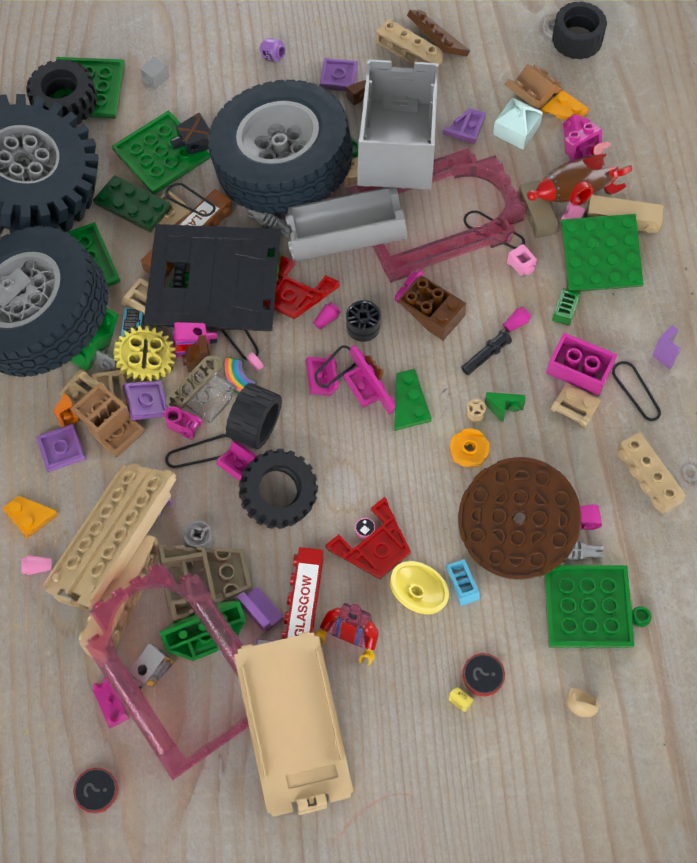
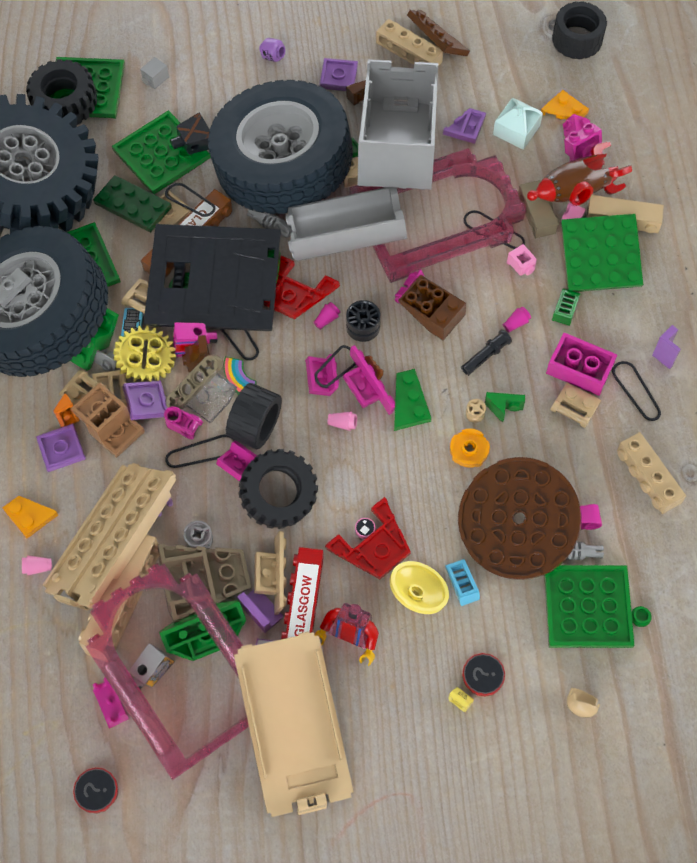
(254, 361): bright pink tile -> none
(269, 573): none -> tan bracket
(343, 420): none -> bright pink cone
(534, 86): medium nougat bracket -> none

